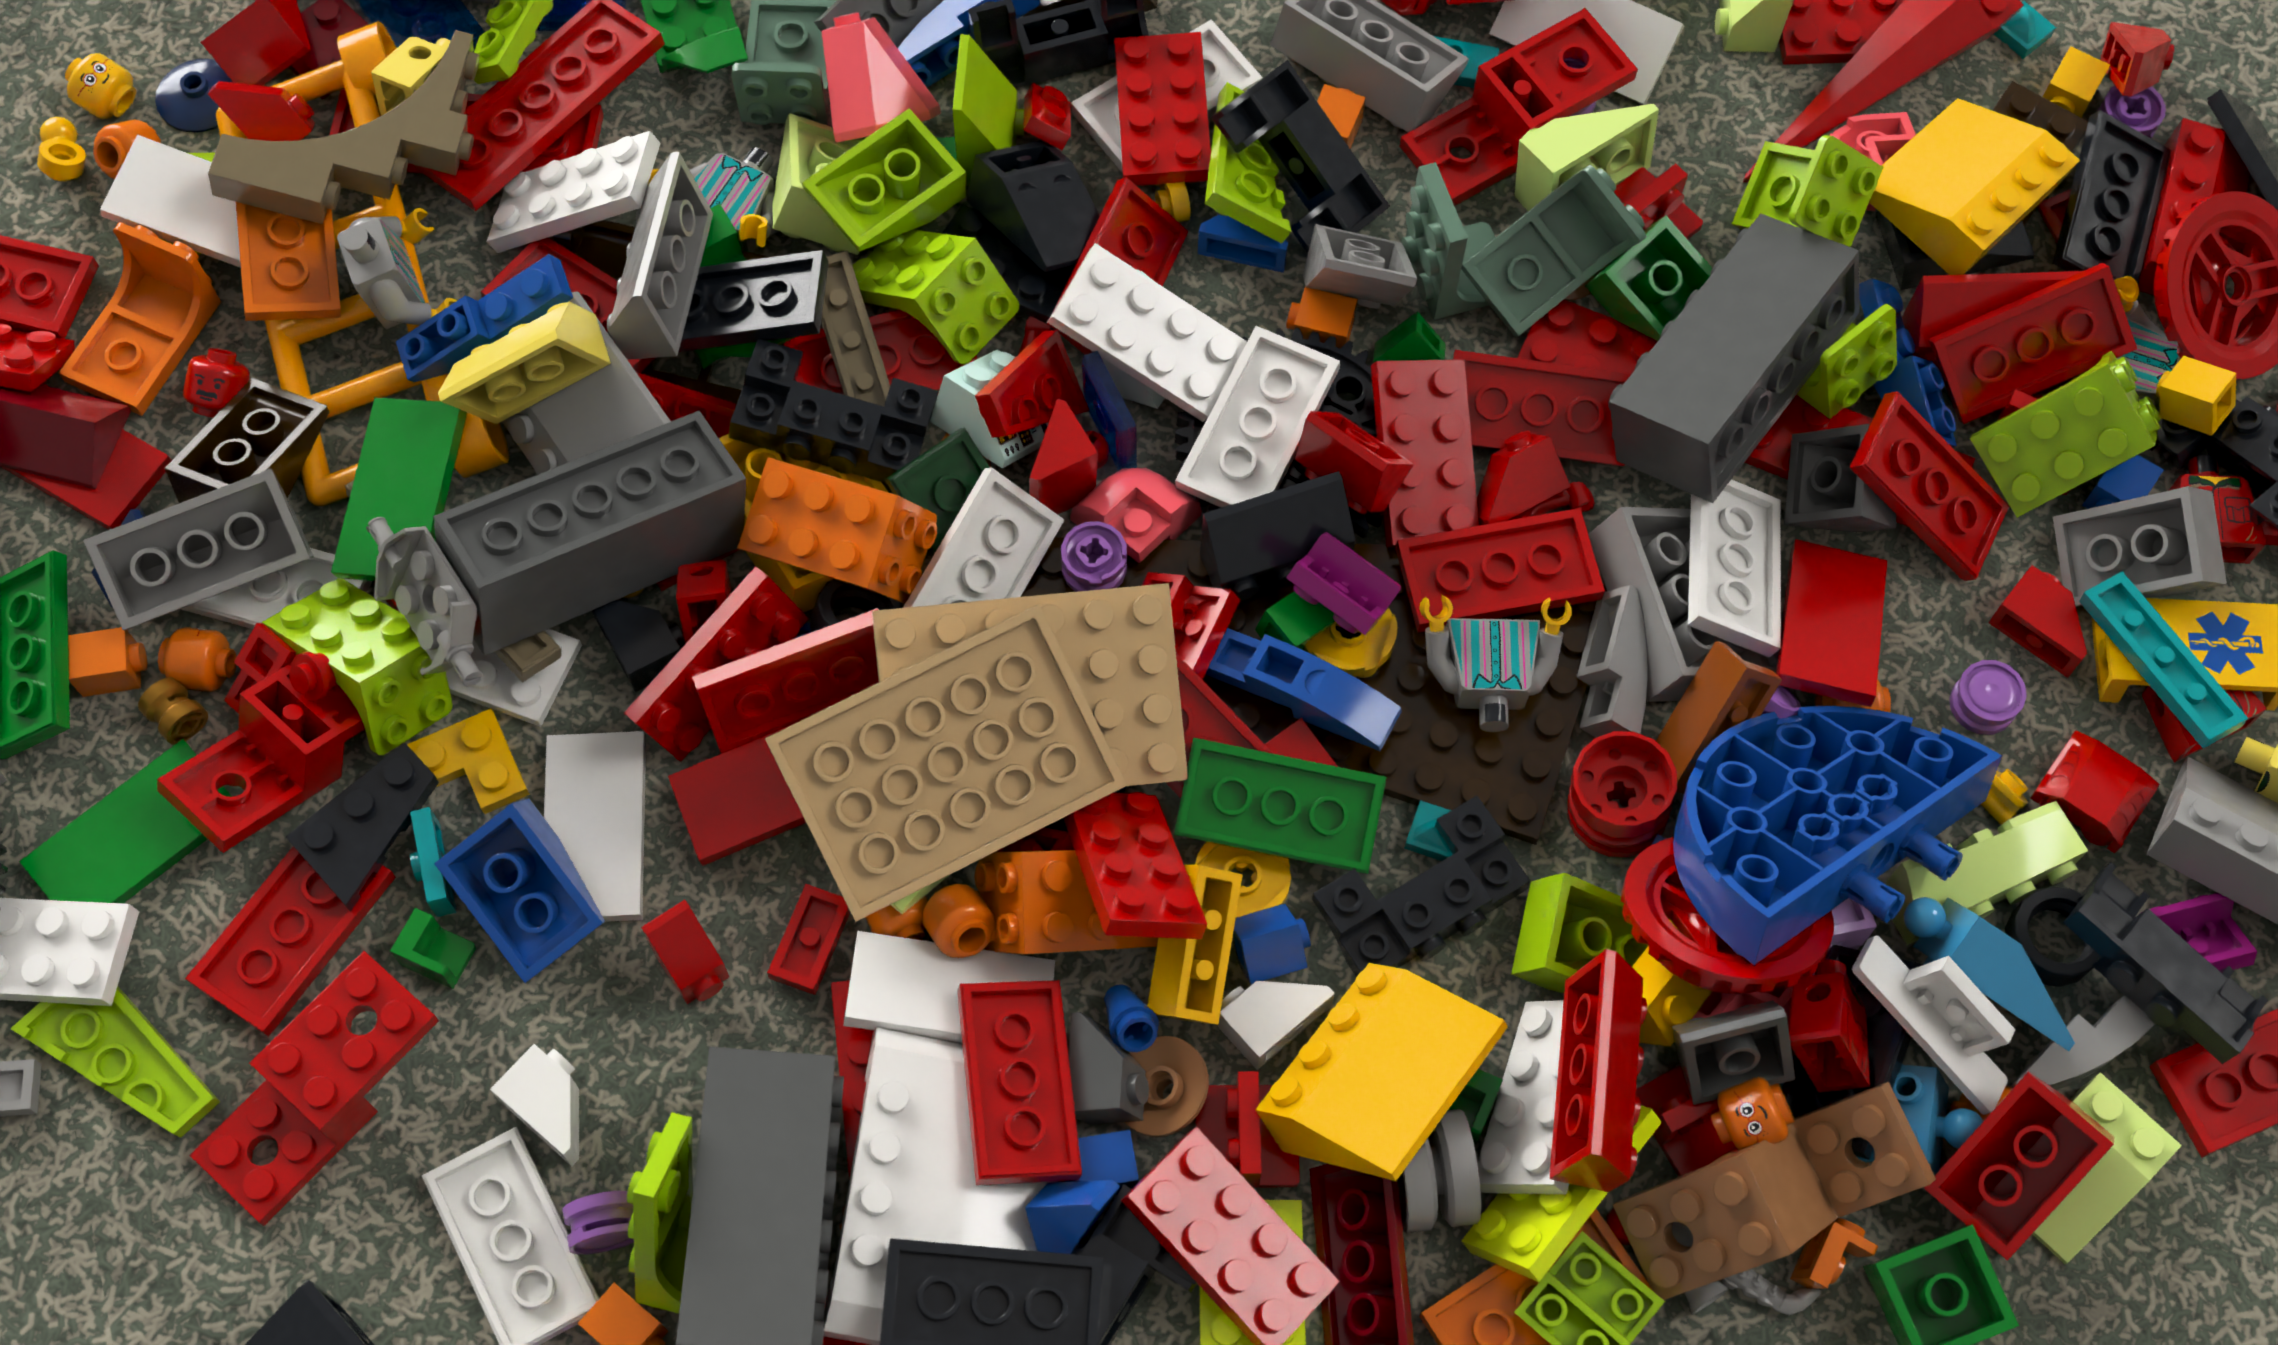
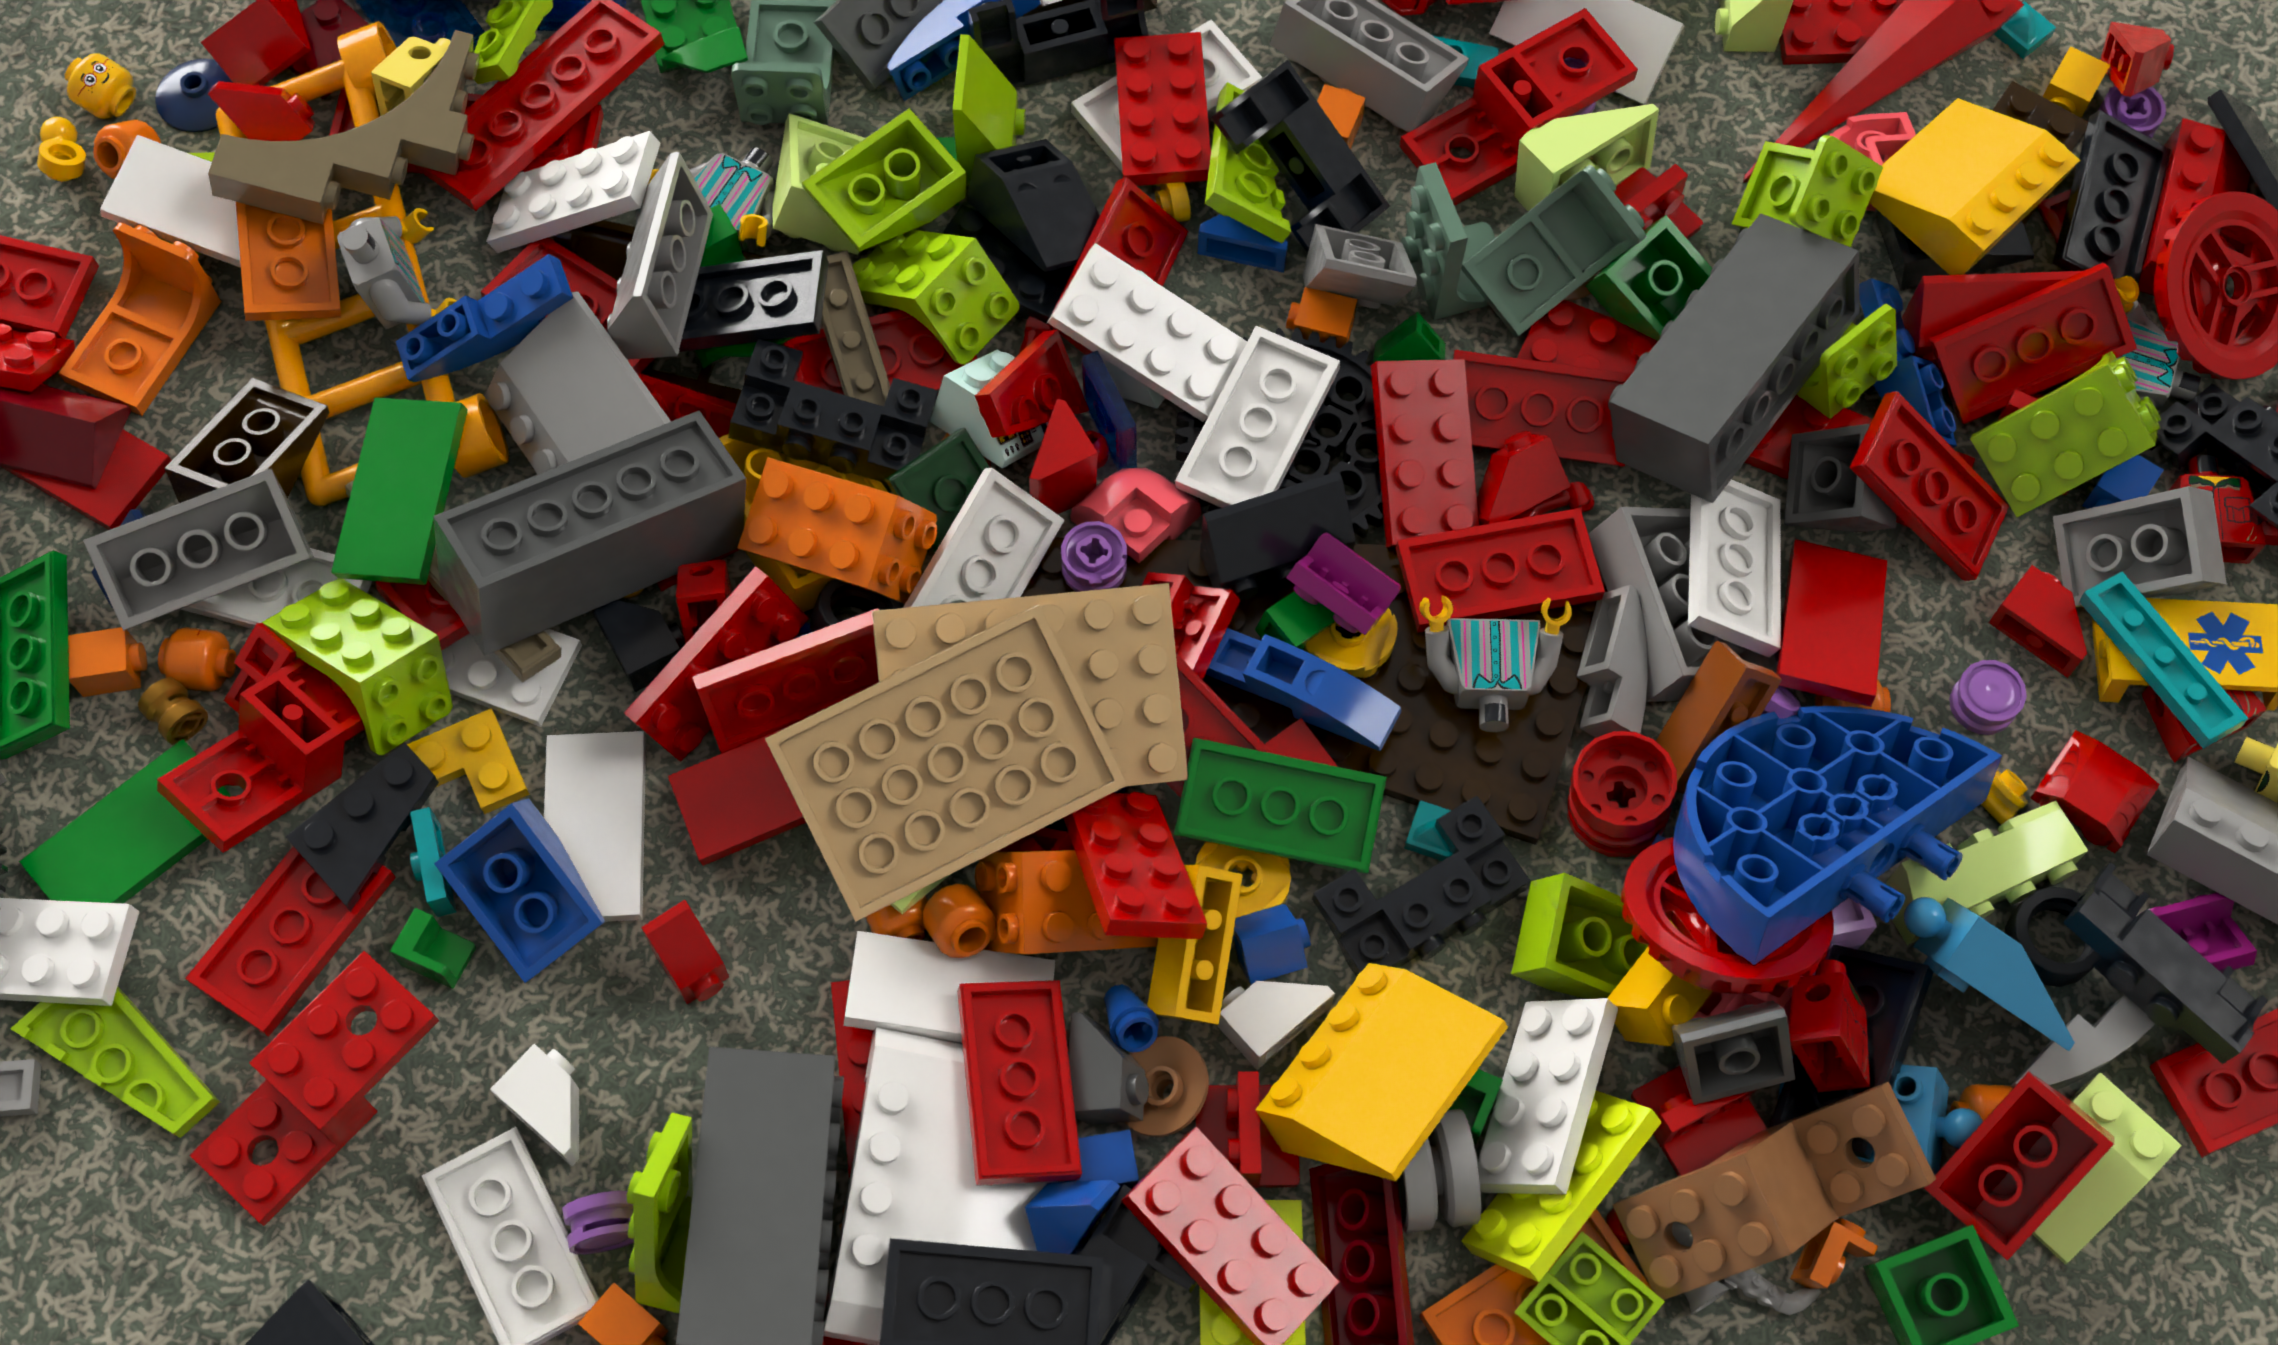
(213, 381): red head -> none
(312, 675): red plate -> none
(428, 595): light grey plate -> none
(527, 364): light yellow slope -> none
(809, 939): red plate -> none
(869, 79): coral slope -> none
(1047, 115): red plate -> none
(1366, 464): red slope -> none
(1598, 1075): red slope -> none
(1752, 1113): orange head -> none
(1943, 1016): white bracket -> none
(2197, 395): yellow brick -> none

